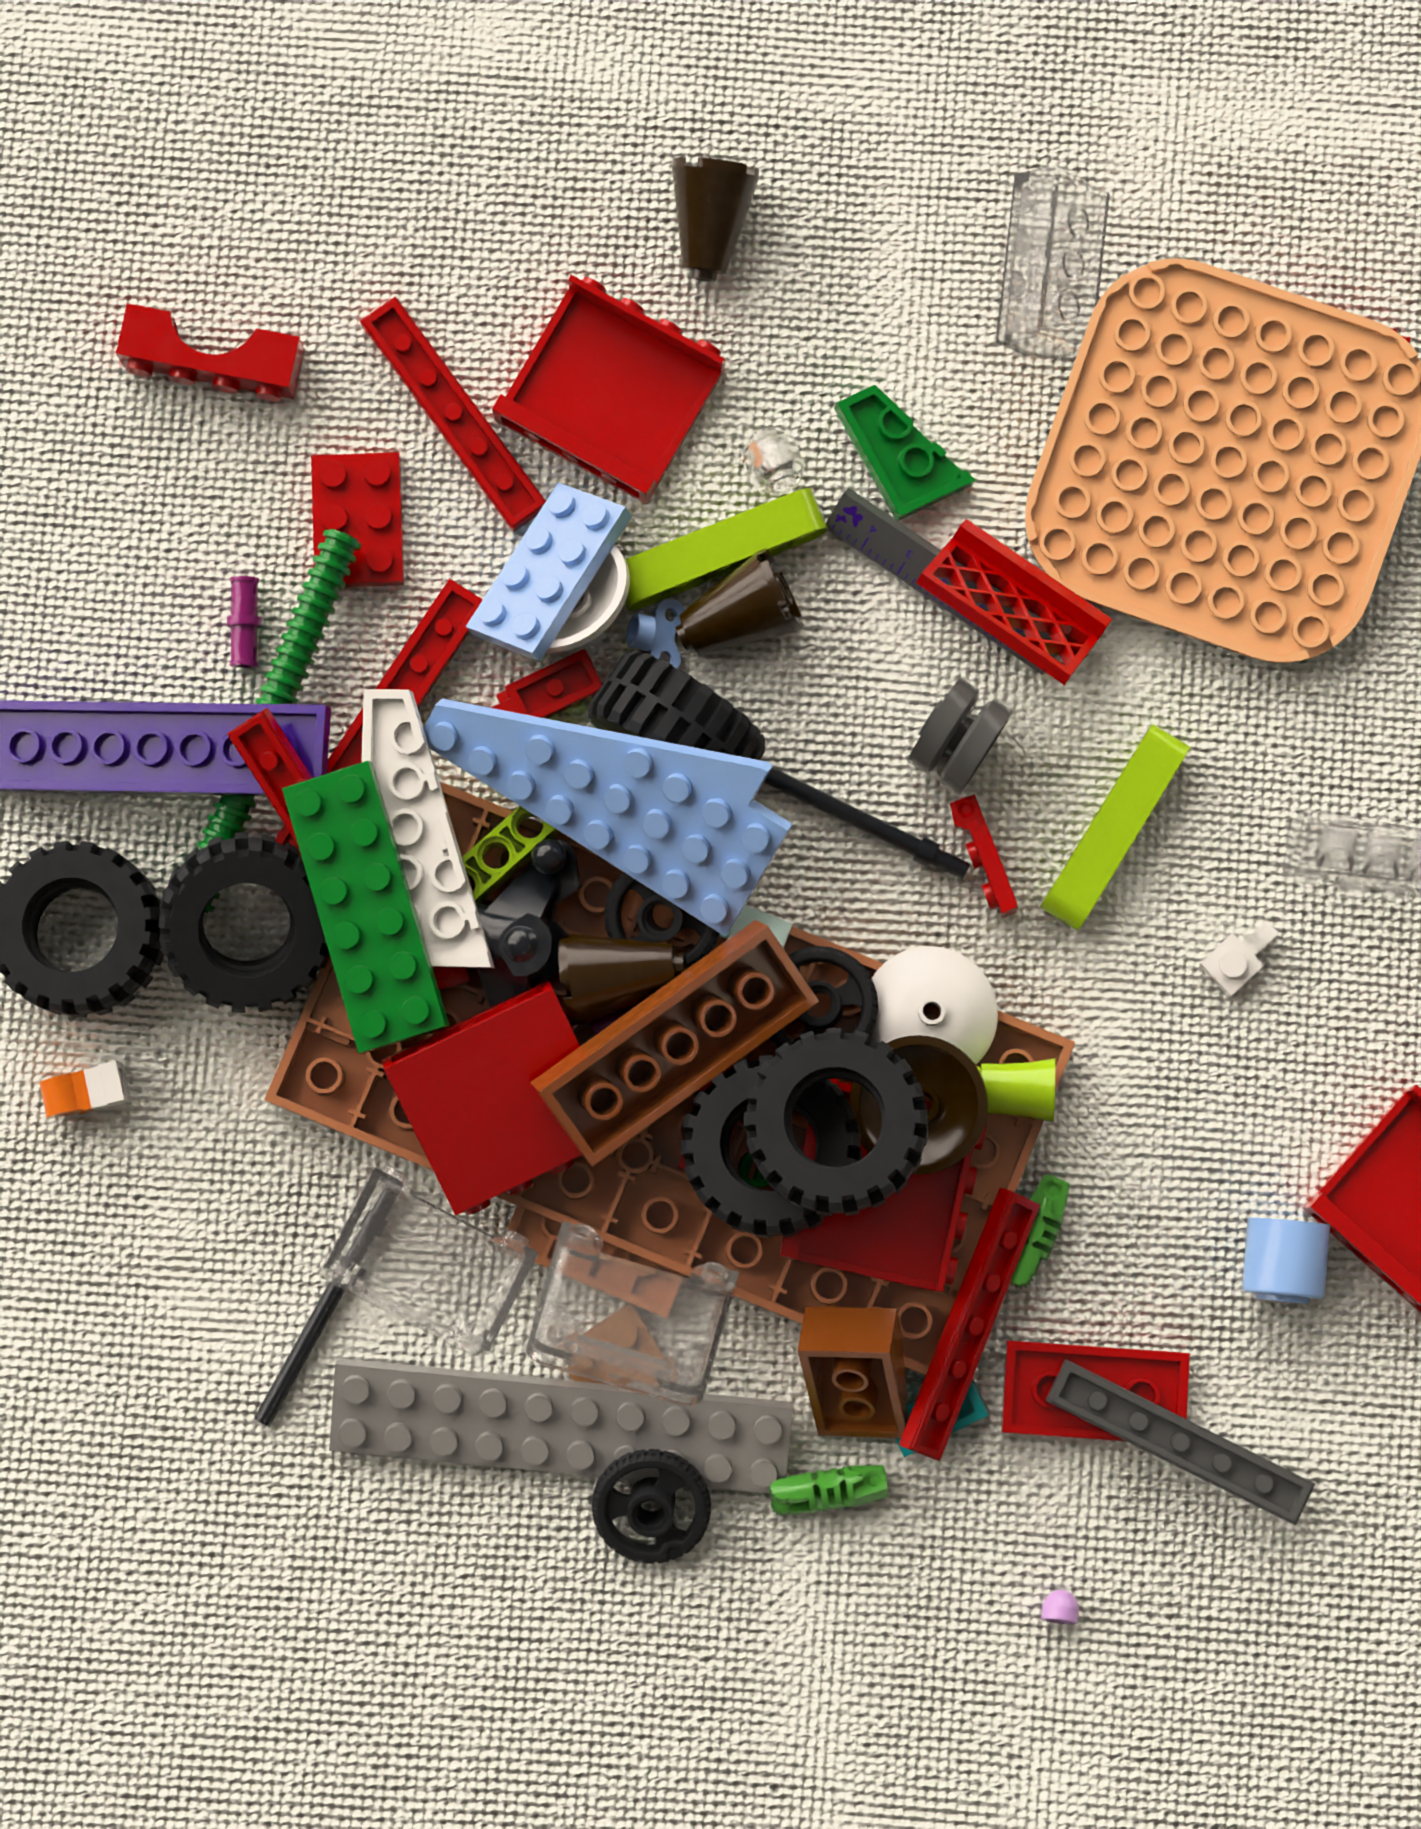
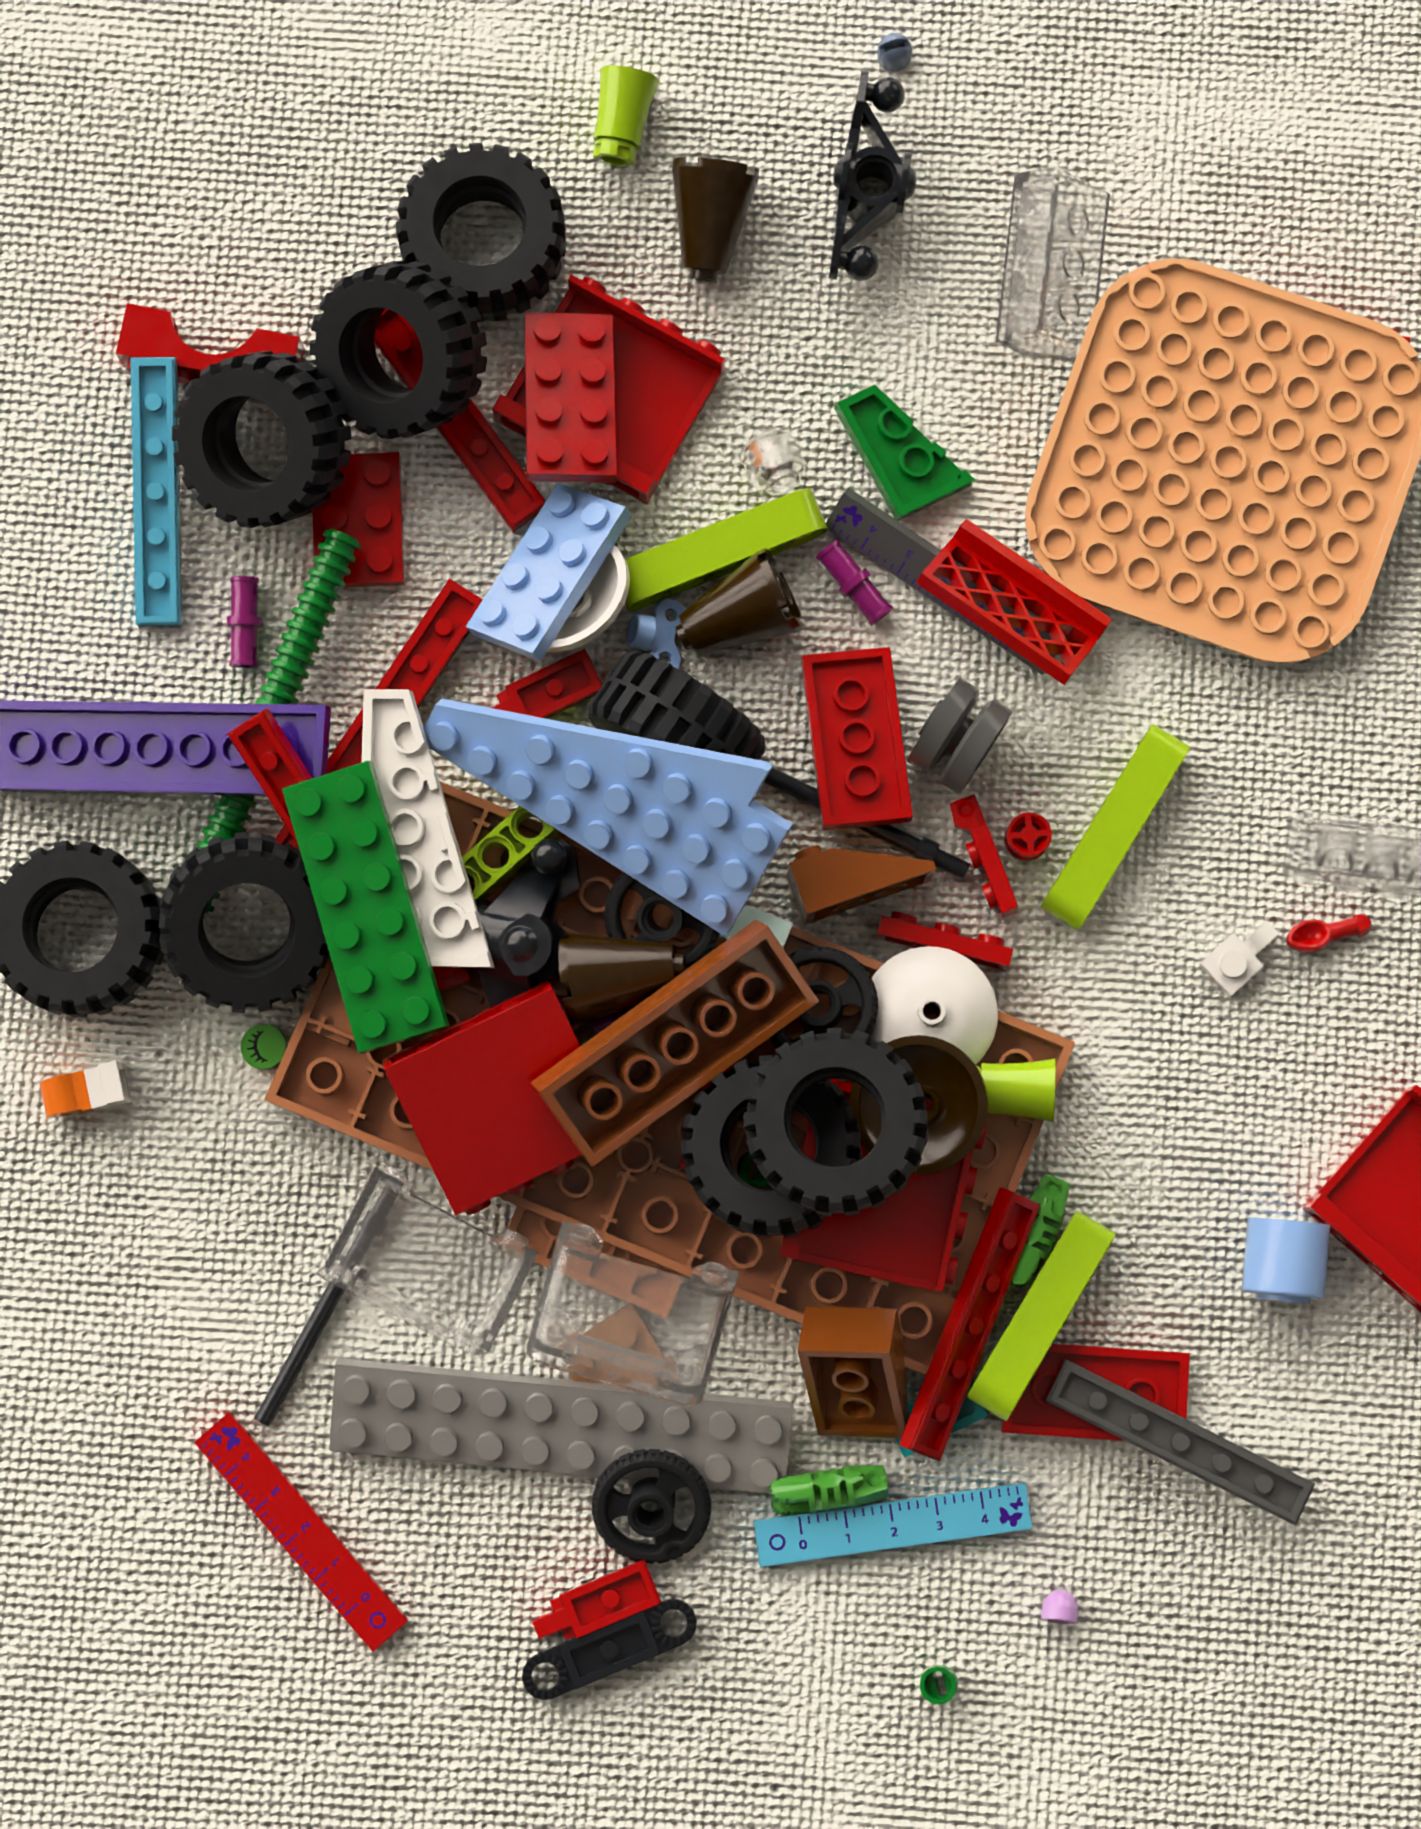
(156, 492): none -> medium azure tile
(211, 451): none -> black tyre
(263, 1046): none -> bright green tile
(301, 1531): none -> red tile
(446, 335): none -> black tyre
(493, 178): none -> black tyre
(569, 397): none -> red plate
(600, 1602): none -> red hinge
(609, 1649): none -> black plate
(622, 113): none -> lime plant
(846, 879): none -> dark orange slope
(854, 582): none -> magenta pin
(856, 738): none -> red plate
(871, 162): none -> black piece
(892, 1524): none -> medium azure tile
(896, 58): none -> sand blue hinge
(930, 1686): none -> green hinge
(985, 950): none -> red plate
(1035, 827): none -> red wheel
(1041, 1315): none -> lime beam
(1316, 935): none -> red piece

